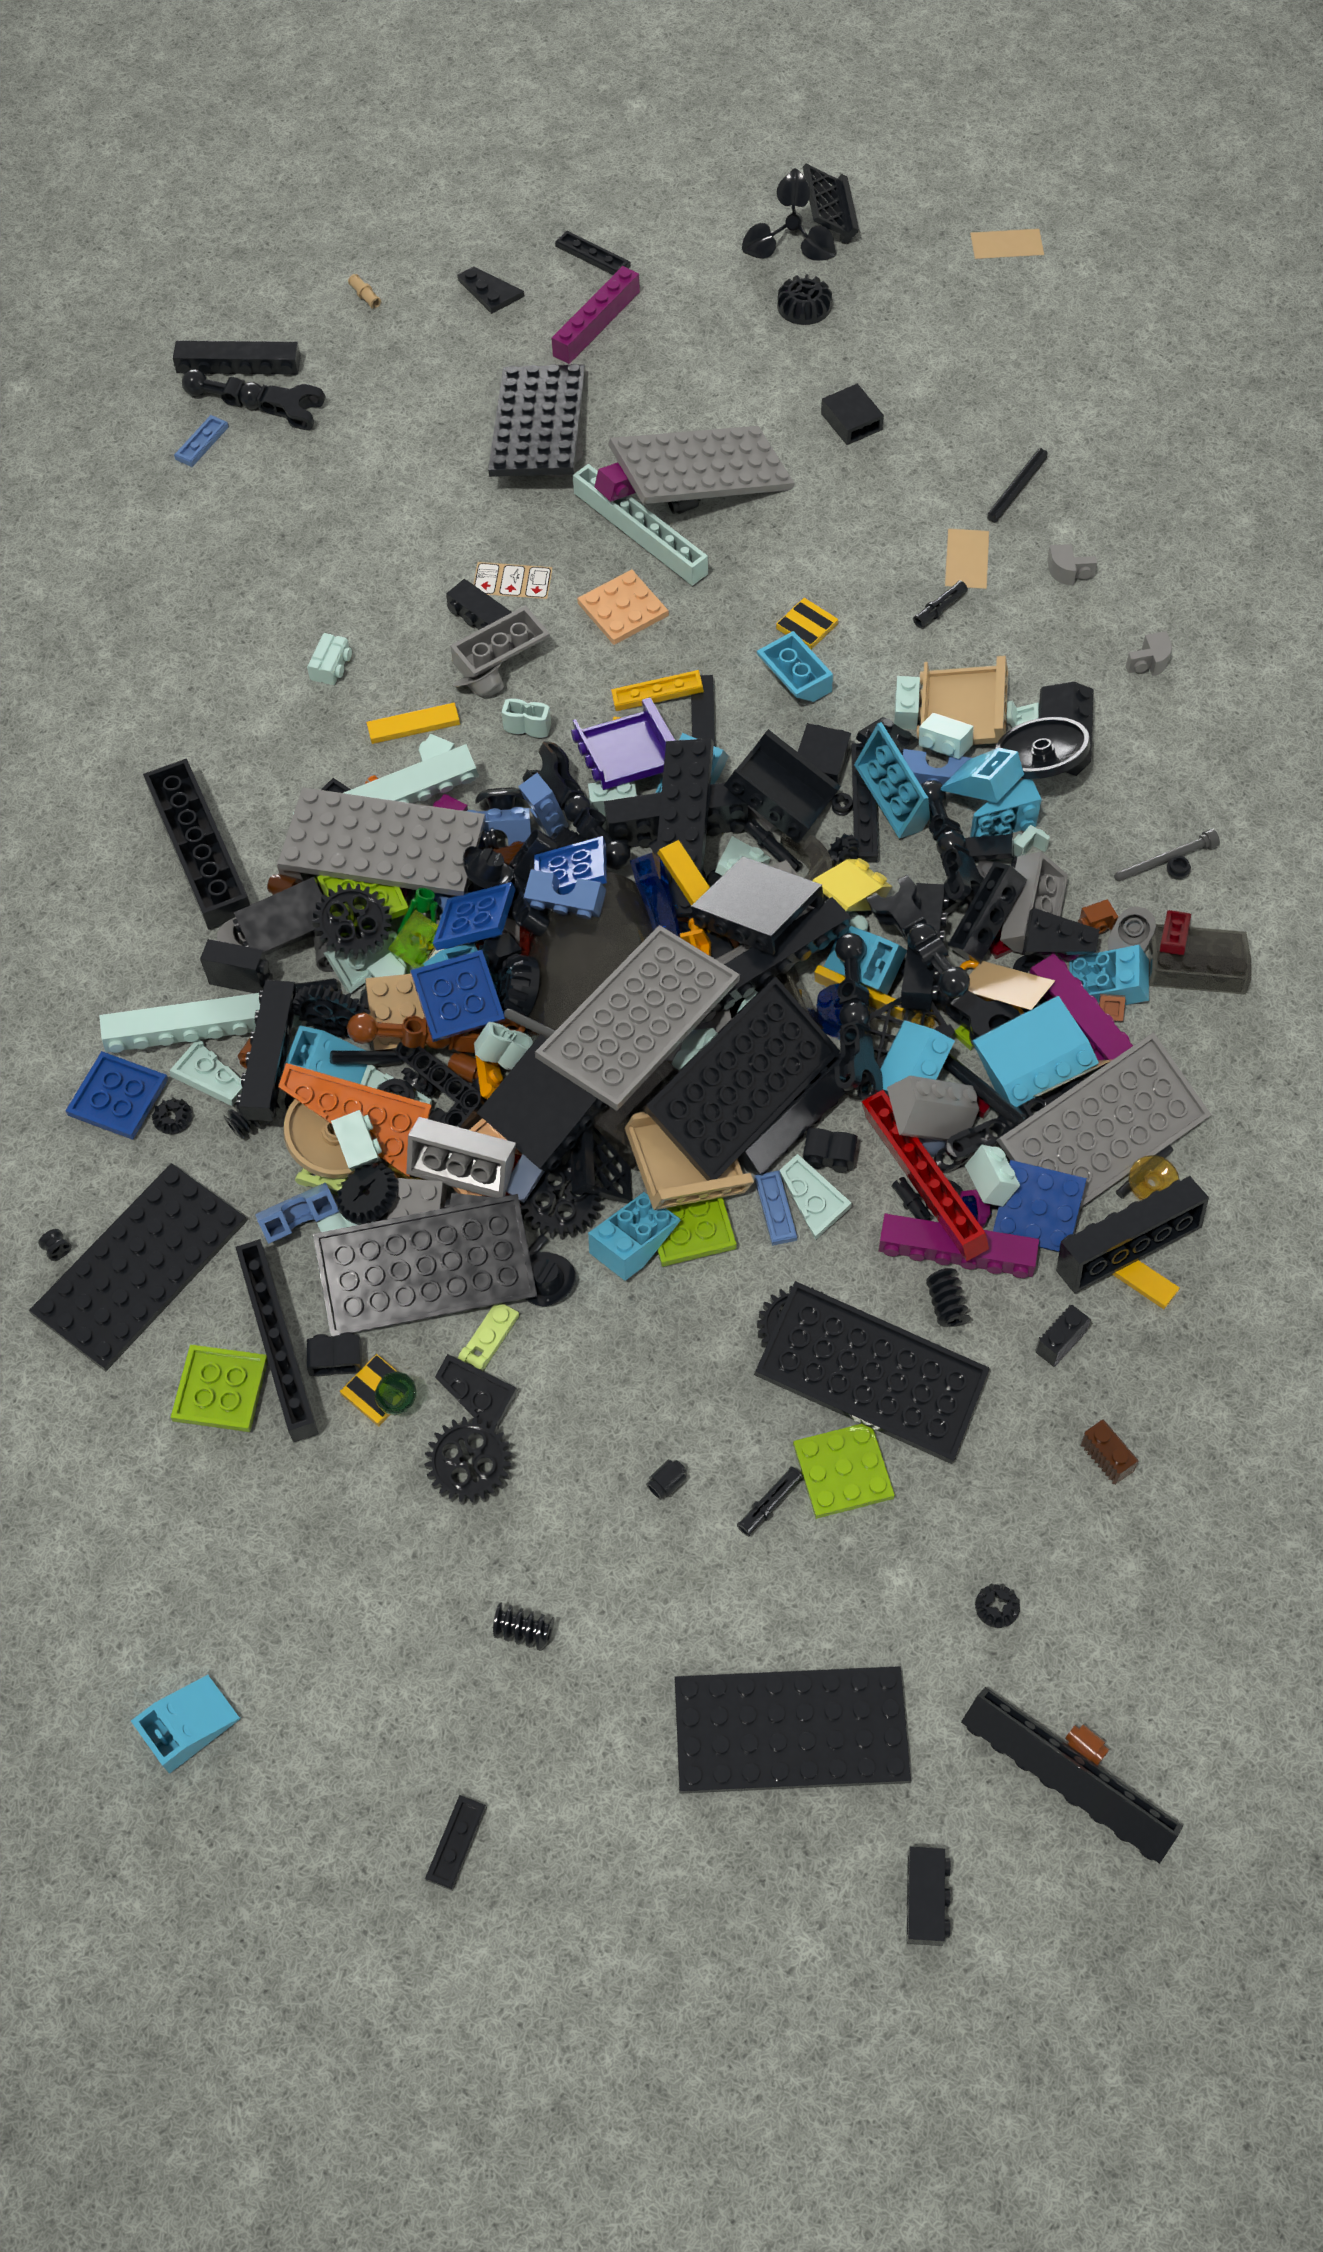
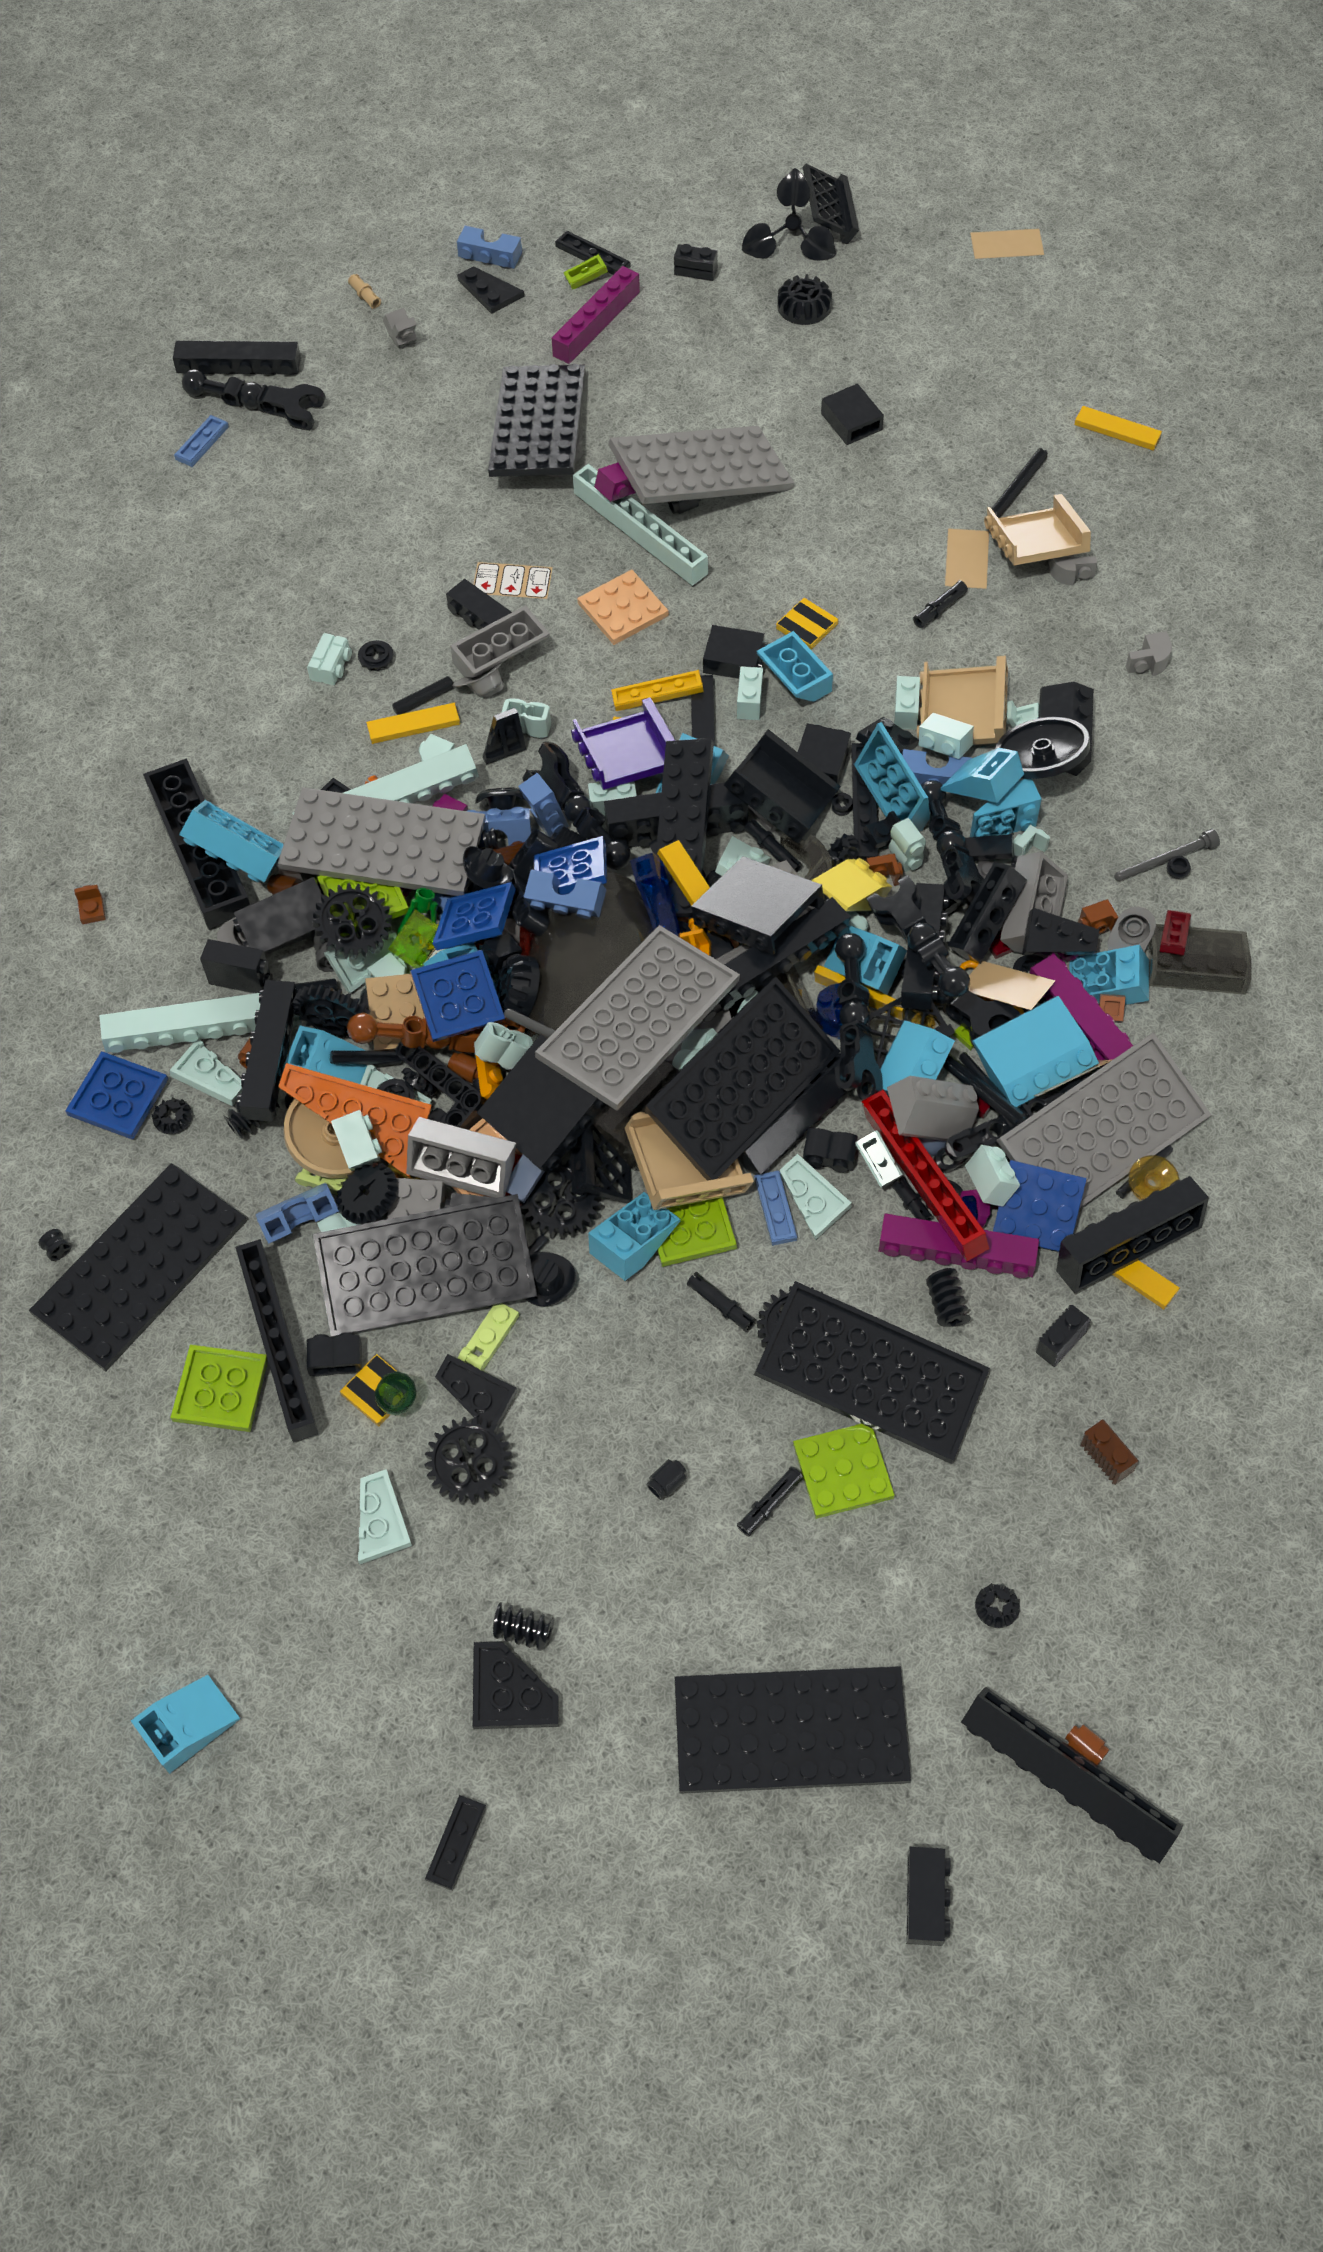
(90, 904): none -> dark orange bracket
(232, 841): none -> medium azure slope
(367, 652): none -> black gear
(381, 1521): none -> light aqua wing
(400, 327): none -> light grey brick
(423, 695): none -> black axle
(502, 252): none -> medium blue arch
(504, 737): none -> black wing
(509, 1691): none -> black plate
(585, 272): none -> lime tile
(695, 262): none -> black brick
(728, 1308): none -> black pin
(731, 649): none -> black brick
(749, 693): none -> light aqua brick
(879, 832): none -> black bracket
(879, 1159): none -> light aqua brick
(886, 866): none -> dark orange bracket
(907, 844): none -> light aqua brick
(970, 1064): none -> black bar
(1040, 533): none -> tan panel
(1118, 428): none -> yellow tile

